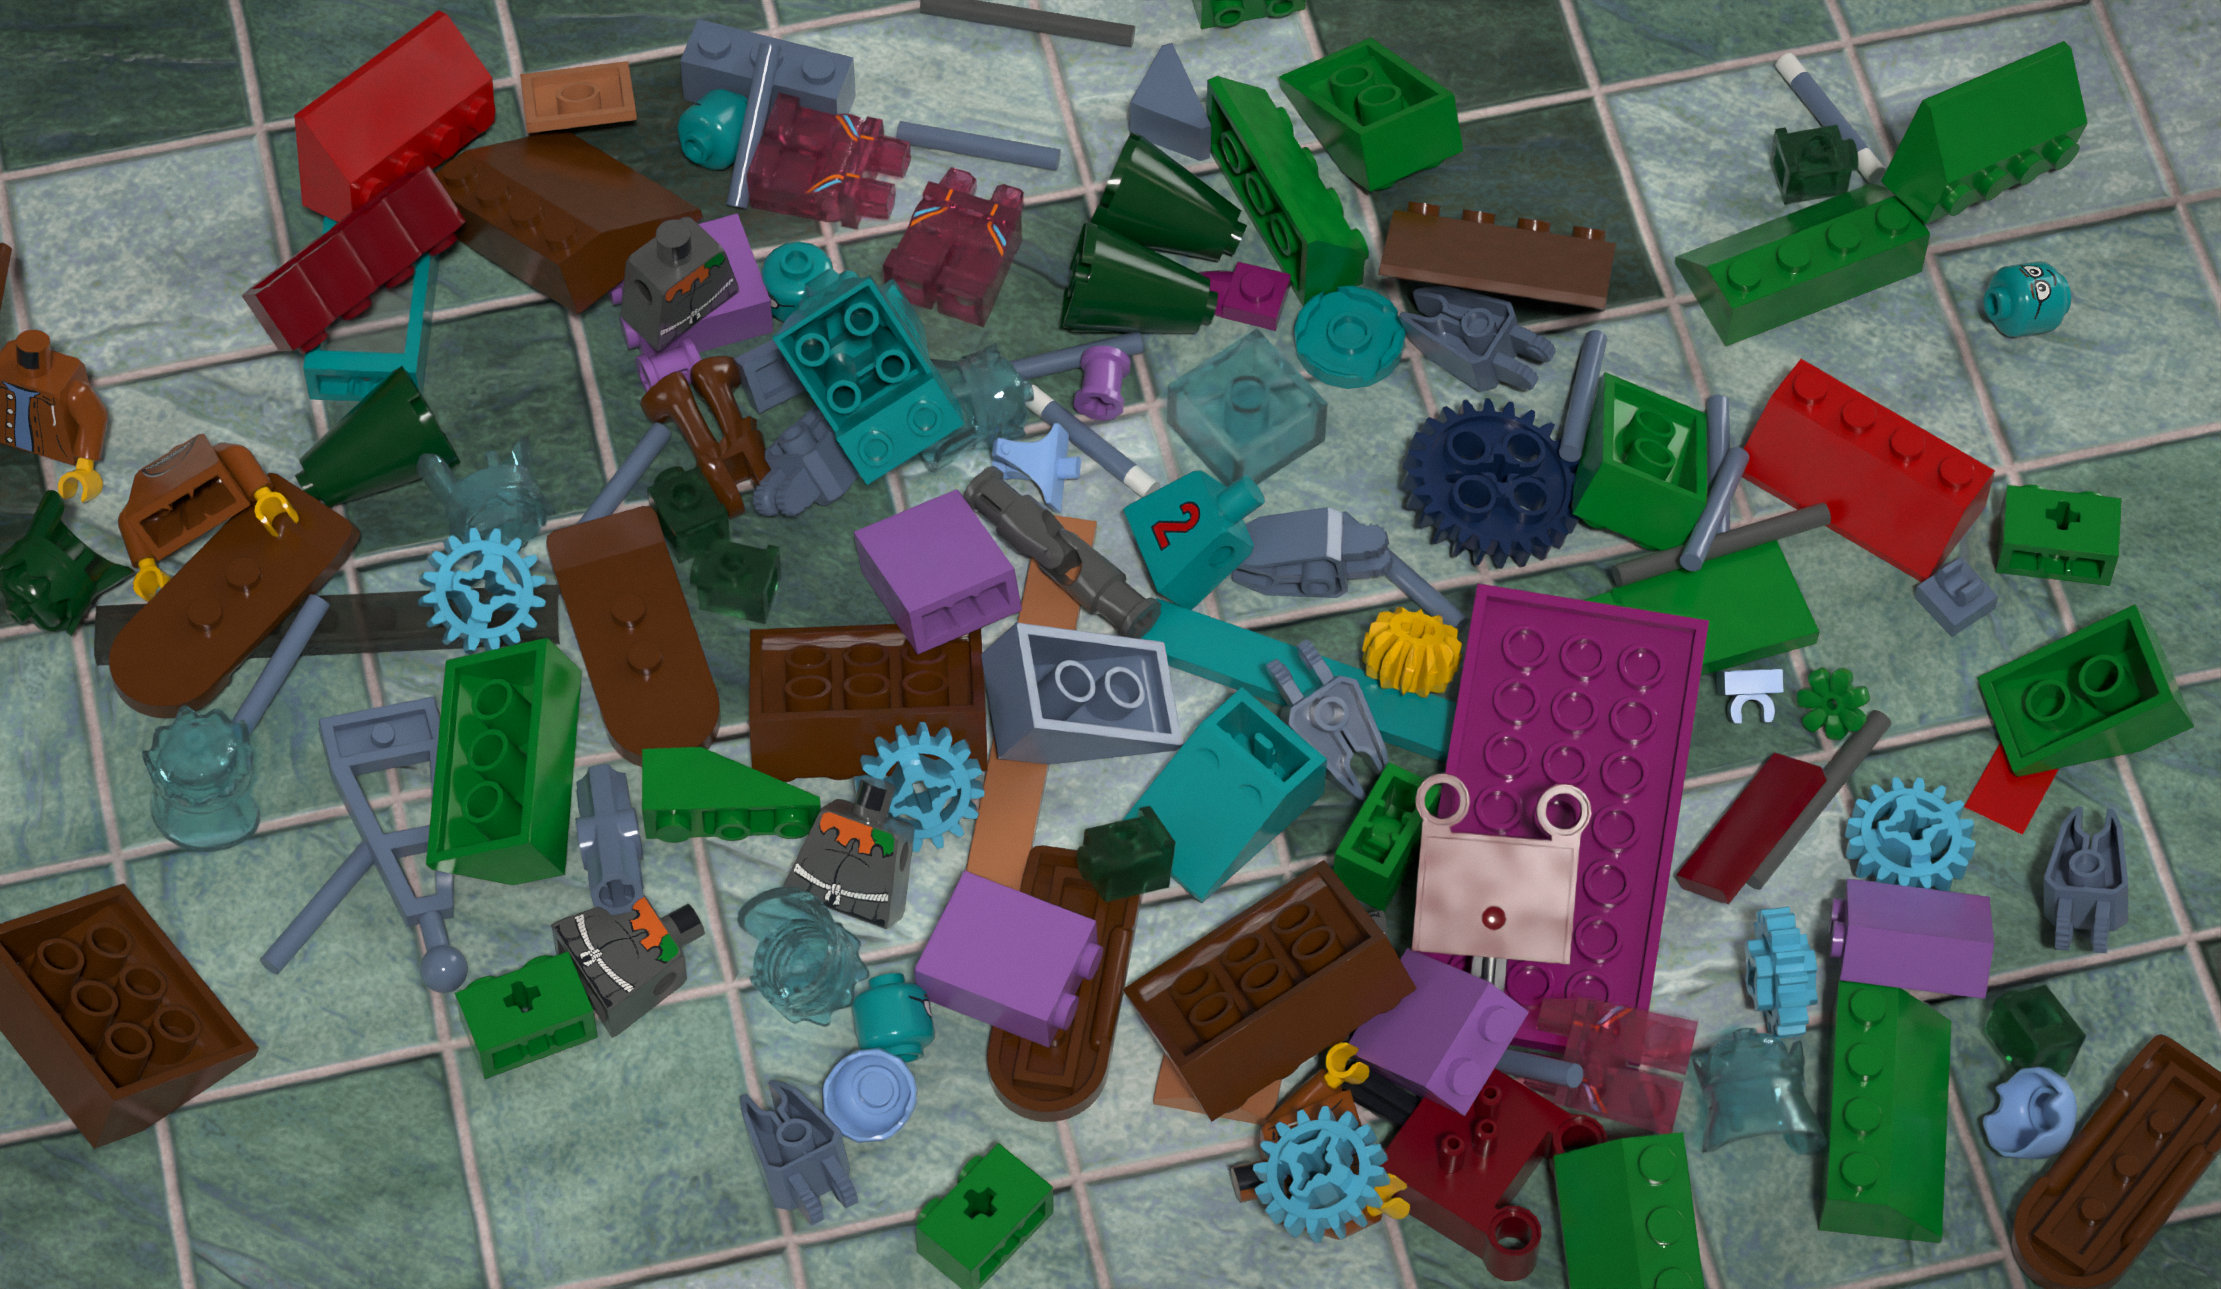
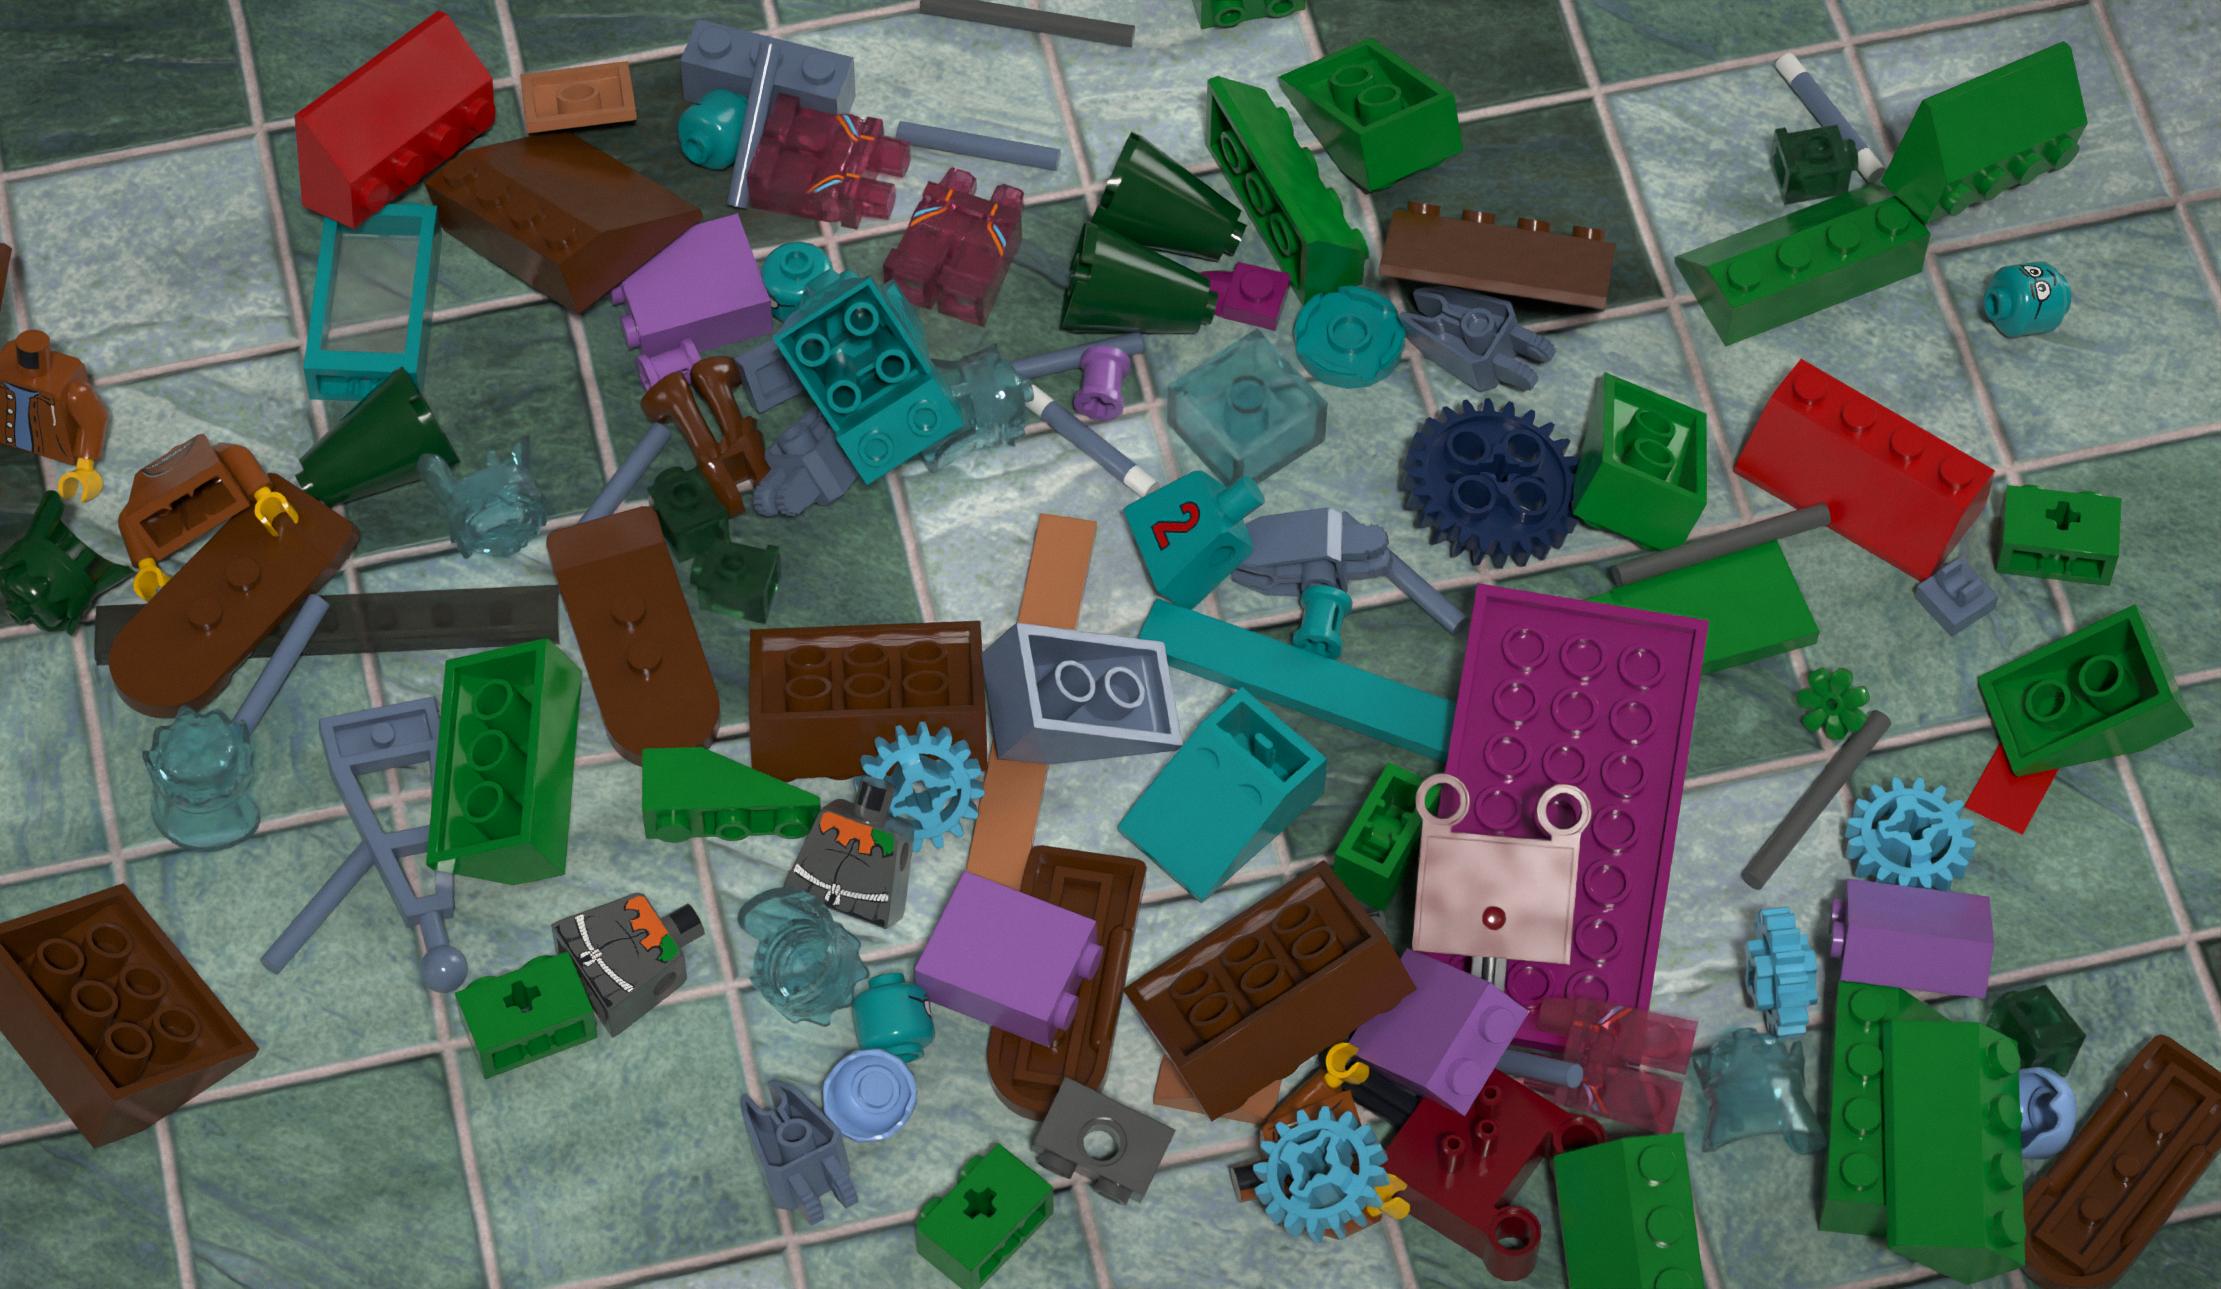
(353, 259): dark red brick -> none
(458, 584): medium azure gear -> none
(609, 839): sand blue piece -> none
(675, 282): dark grey torso -> none
(938, 571): medium lavender brick -> none
(1038, 534): dark grey piece -> none
(1039, 461): light blue piece -> none
(1127, 856): clear green brick -> none
(1138, 1139): none -> dark grey brick
(1169, 109): sand blue slope -> none
(1322, 620): none -> teal bush
(1331, 719): sand blue hinge -> none
(1411, 652): yellow gear -> none
(1583, 396): sand blue bar -> none
(1715, 510): sand blue bar -> none
(1717, 444): sand blue piece -> none
(1747, 686): light blue tile -> none
(1751, 828): dark red tile -> none
(1953, 1148): none -> green slope
(2087, 885): sand blue hinge -> none

